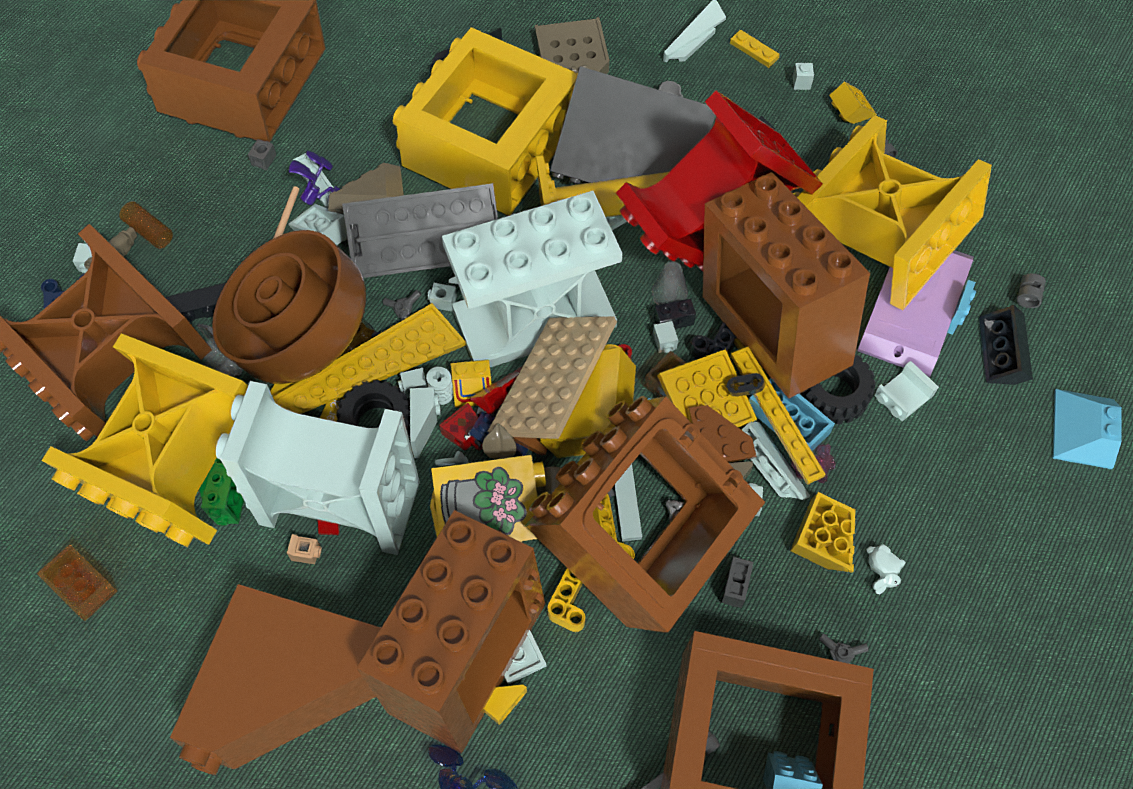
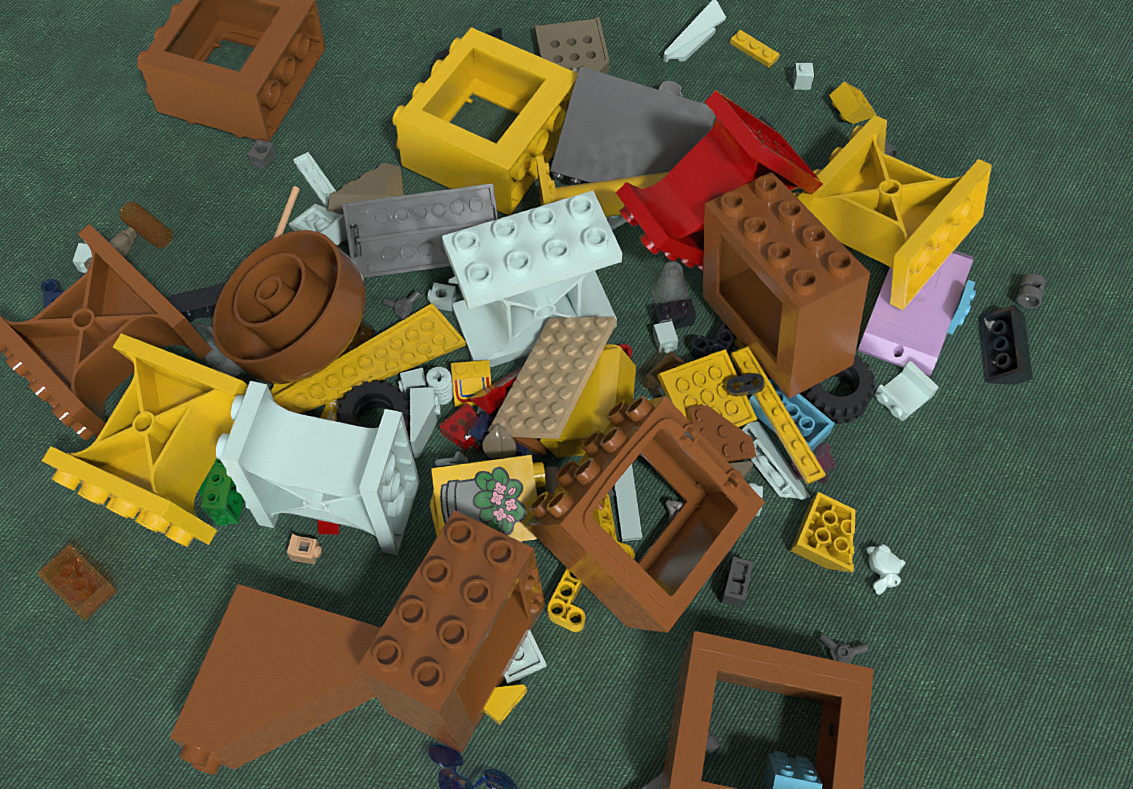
(312, 192): dark purple plant -> none
(1086, 429): medium azure slope -> none

